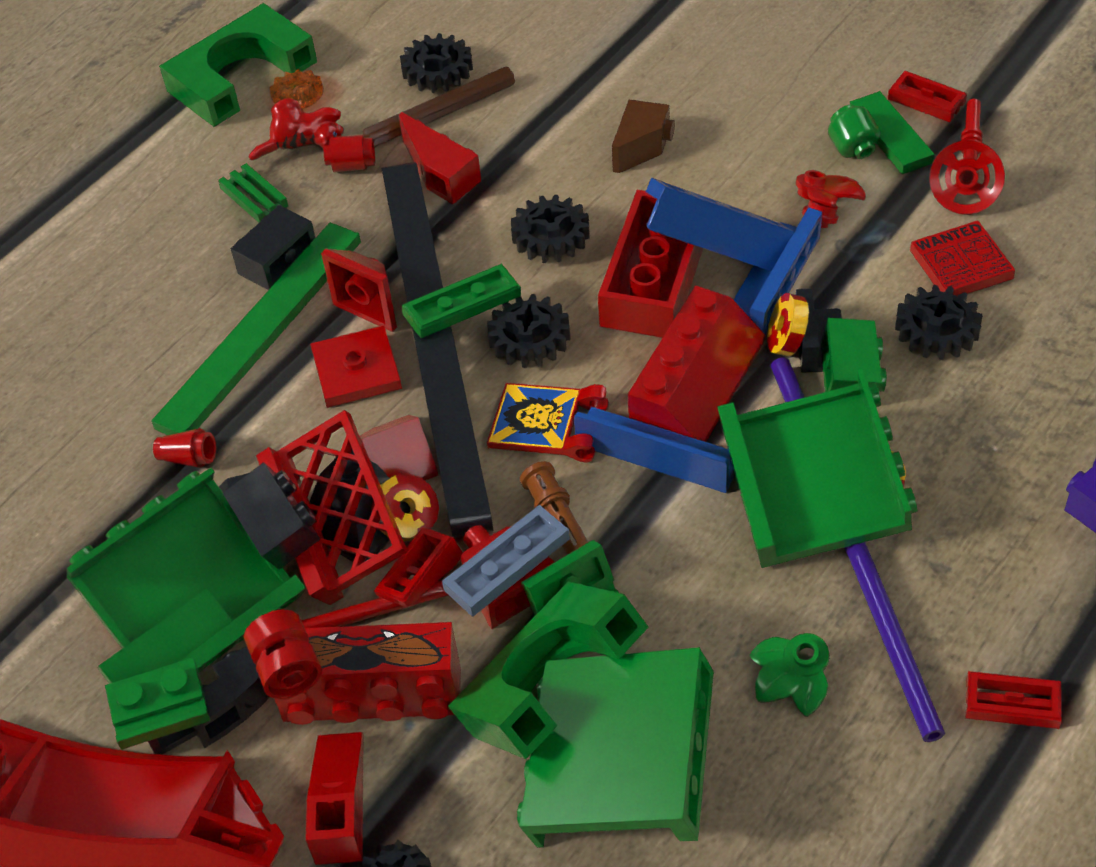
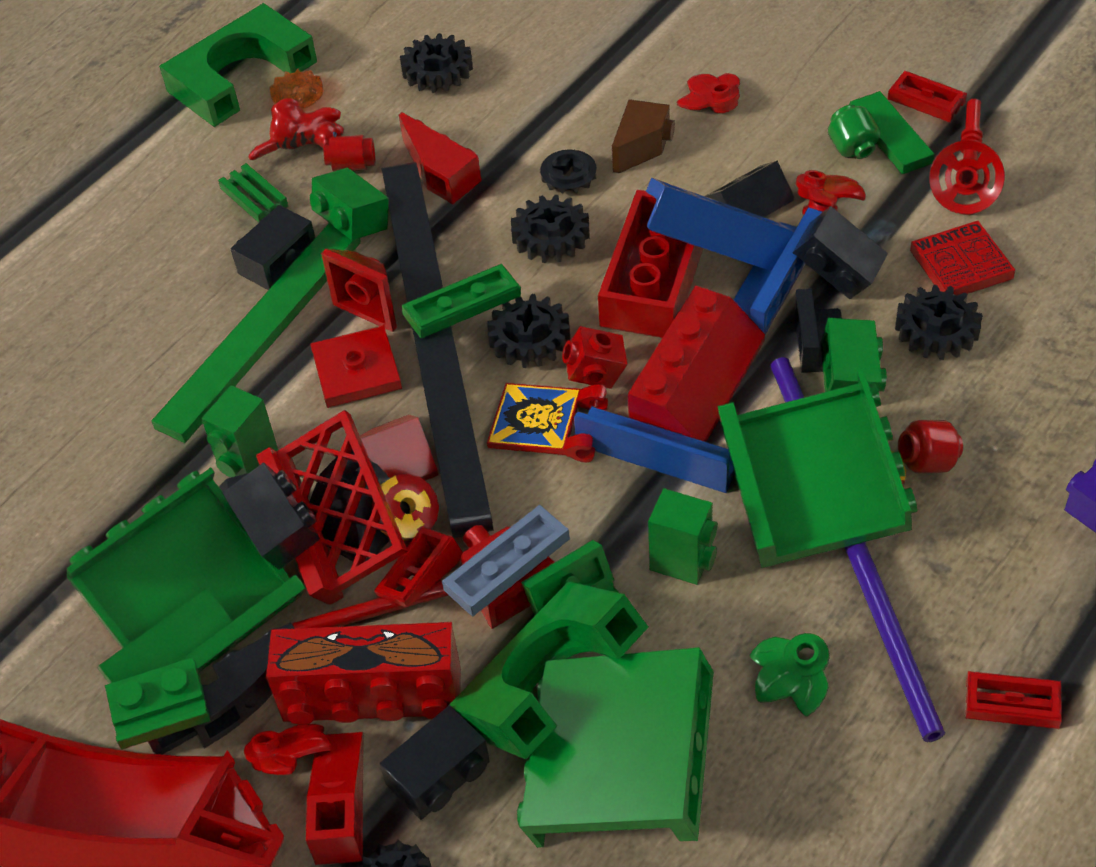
(186, 448): red cone -> none
(238, 431): none -> green brick
(278, 752): none -> red plate
(282, 654): red wheel -> none
(349, 203): none -> green brick
(435, 763): none -> black brick
(443, 104): reddish brown axle -> none
(553, 499): dark orange pin -> none
(560, 162): none -> black gear
(595, 357): none -> red brick
(681, 536): none -> green brick
(708, 91): none -> red plate
(757, 191): none -> black panel
(787, 324): yellow piece -> none
(840, 253): none -> black brick
(930, 446): none -> red head

